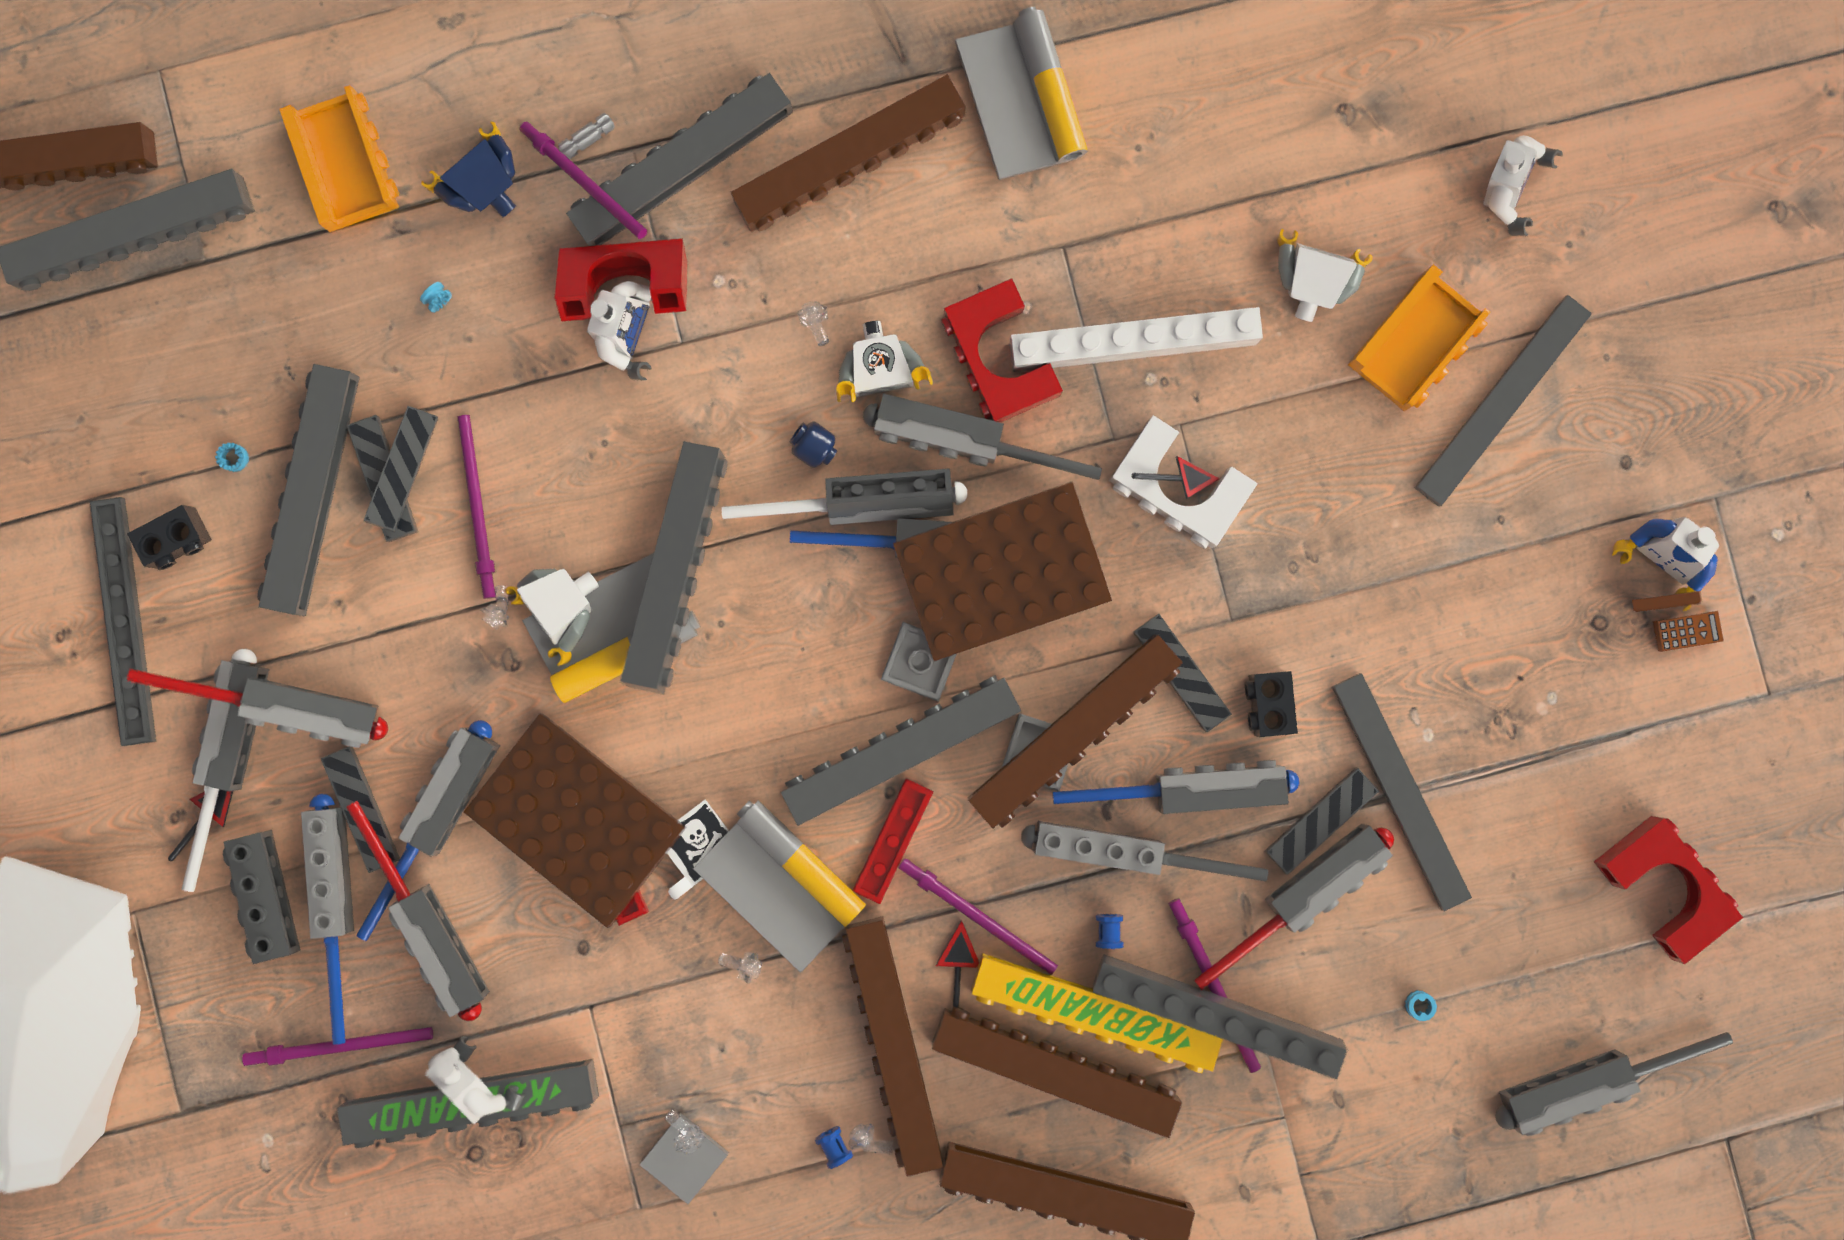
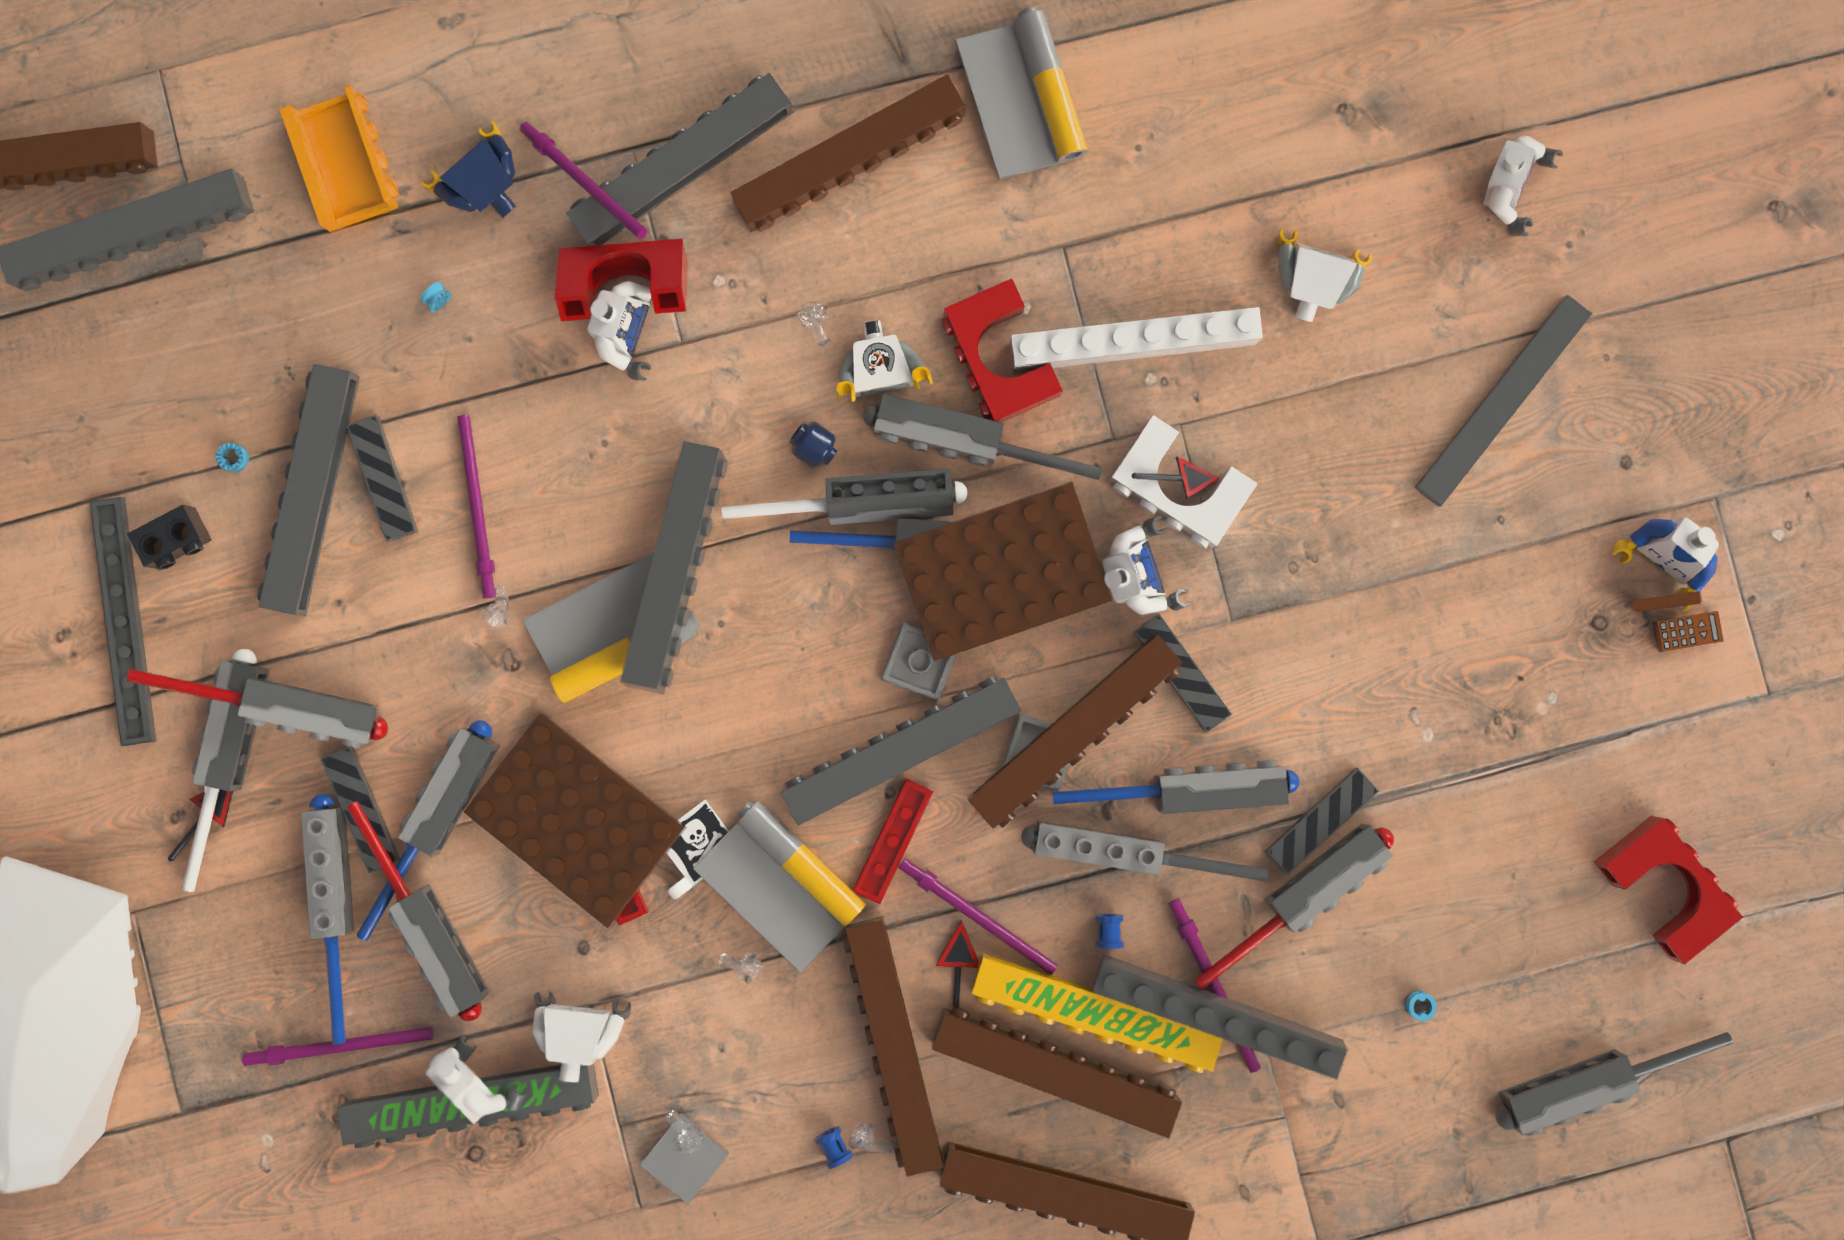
(261, 897): dark grey brick -> none
(401, 469): tile -> none
(557, 606): white torso -> none
(575, 1033): none -> white torso
(586, 136): light grey axle -> none
(1133, 572): none -> white torso
(1281, 703): black brick -> none
(1401, 792): dark grey tile -> none
(1418, 340): light orange panel -> none

